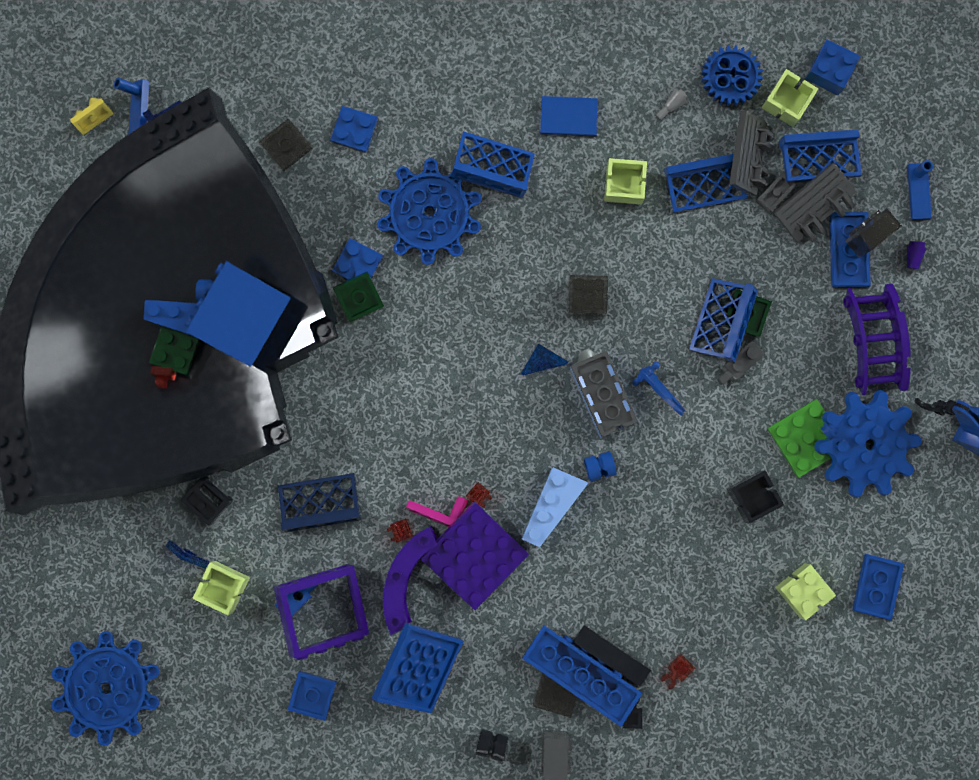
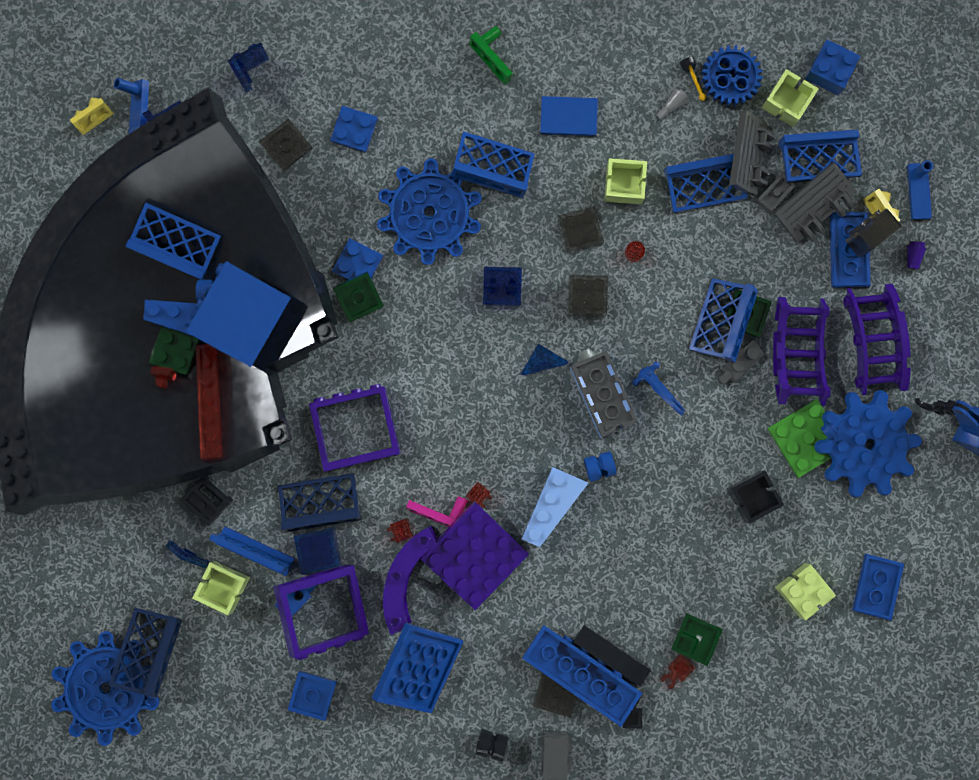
(161, 658): none -> dark blue fence
(168, 257): none -> blue fence
(209, 402): none -> clear red plate
(246, 61): none -> clear blue bracket
(253, 550): none -> blue fence
(317, 550): none -> clear blue brick
(340, 398): none -> dark purple window
(481, 48): none -> green piece
(502, 286): none -> clear blue plate
(580, 229): none -> clear smoke plate
(636, 248): none -> clear red wheel
(688, 65): none -> hinge
(697, 639): none -> dark green plate
(780, 352): none -> dark purple fence
(879, 201): none -> light yellow tile

